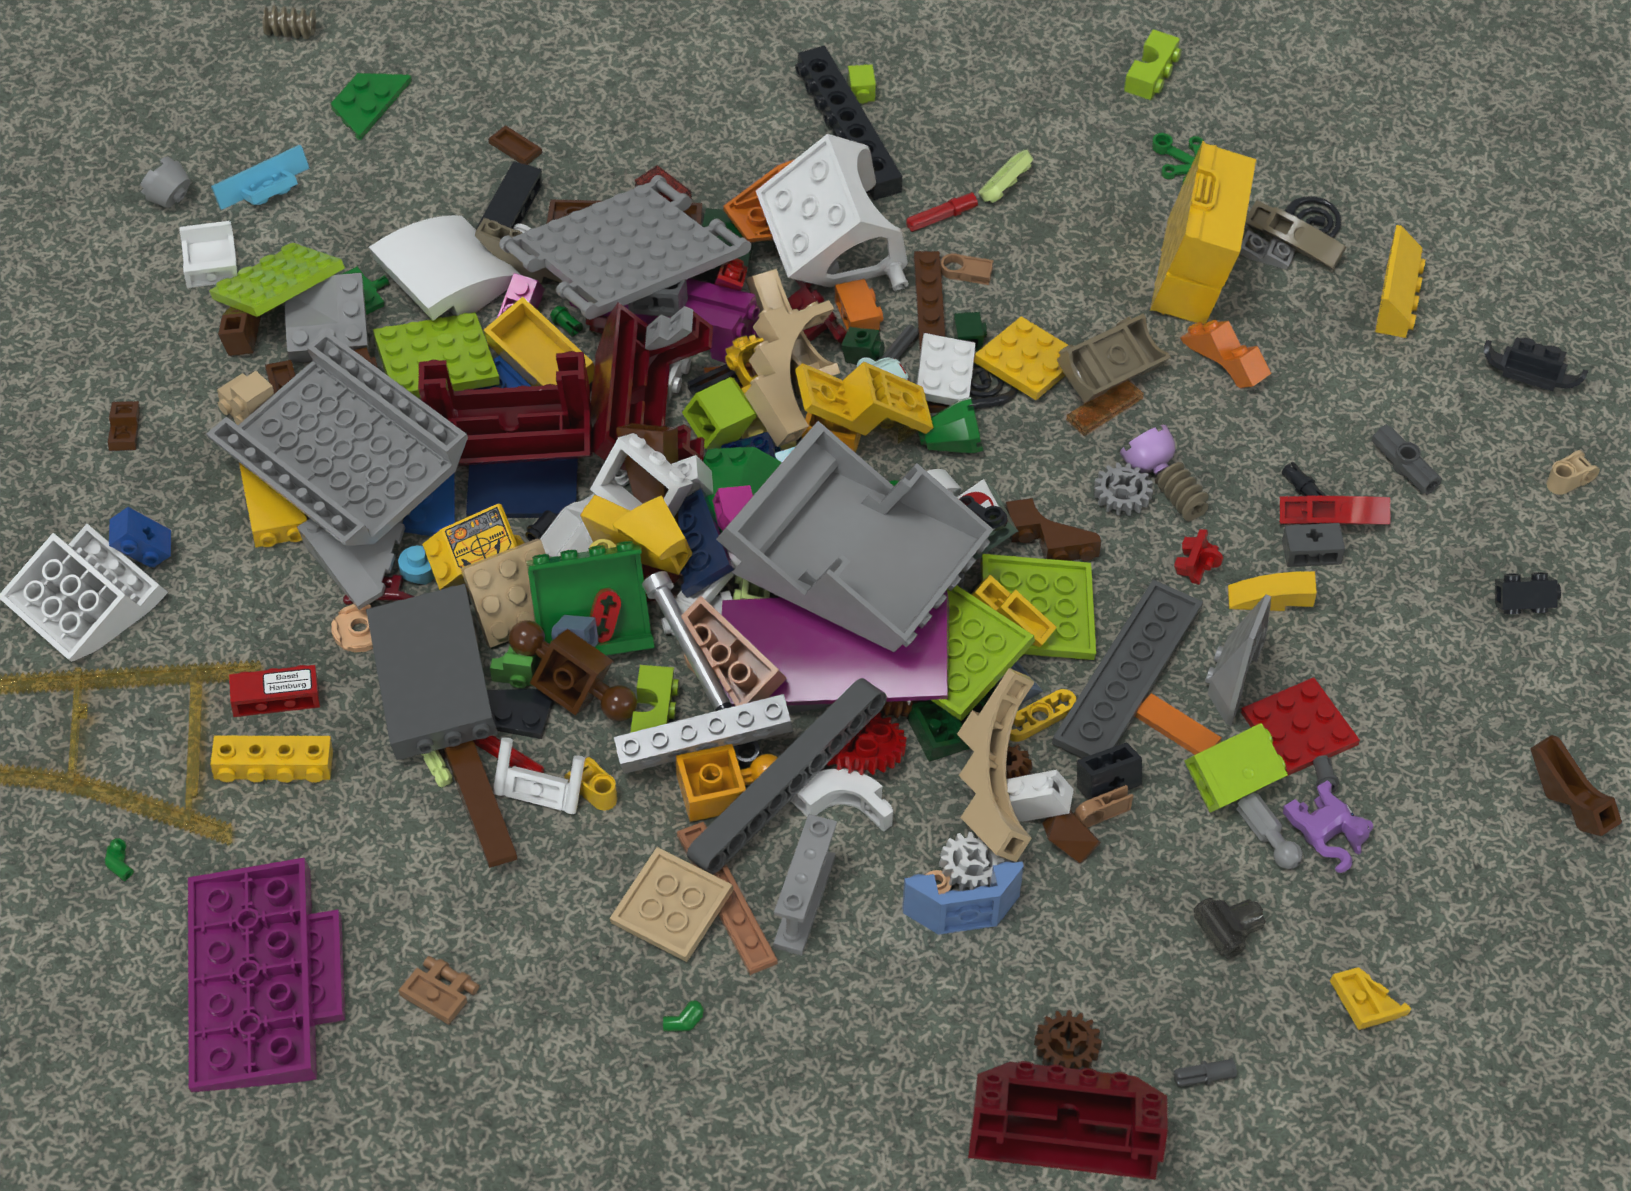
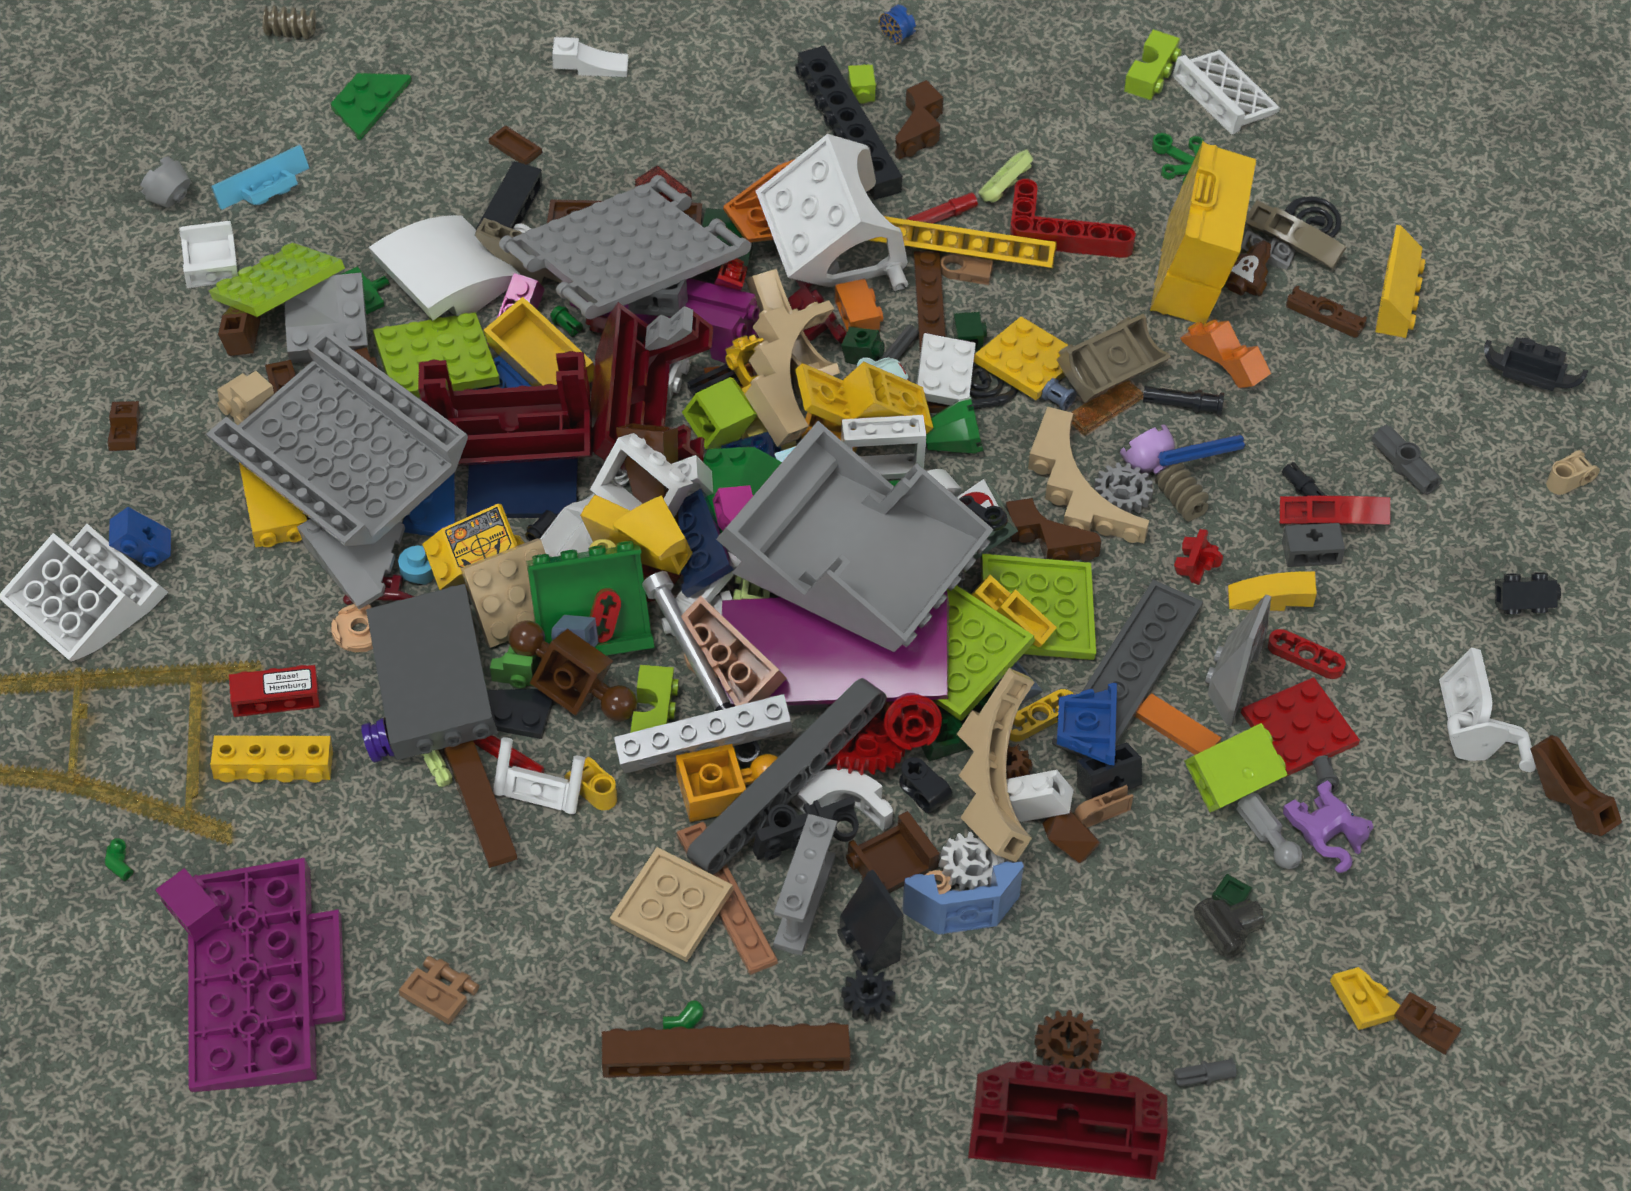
(190, 904): none -> magenta brick
(377, 740): none -> dark purple wheel
(572, 54): none -> white slope
(725, 1050): none -> reddish brown brick
(786, 827): none -> black plate
(857, 991): none -> black gear
(872, 925): none -> black slope
(888, 432): none -> white window
(895, 854): none -> reddish brown panel
(897, 23): none -> blue wheel
(912, 721): none -> red cone
(921, 128): none -> reddish brown arch
(923, 785): none -> black piece
(974, 243): none -> yellow brick
(1067, 396): none -> sand blue bush
(1067, 486): none -> tan arch
(1070, 235): none -> red beam
(1089, 723): none -> blue wing
(1195, 400): none -> black pin
(1201, 450): none -> blue axle
(1215, 98): none -> white fence
(1232, 890): none -> dark green tile
(1250, 270): none -> reddish brown rock
(1303, 644): none -> red beam
(1340, 319): none -> reddish brown piece
(1430, 1028): none -> reddish brown slope
(1469, 711): none -> white plate

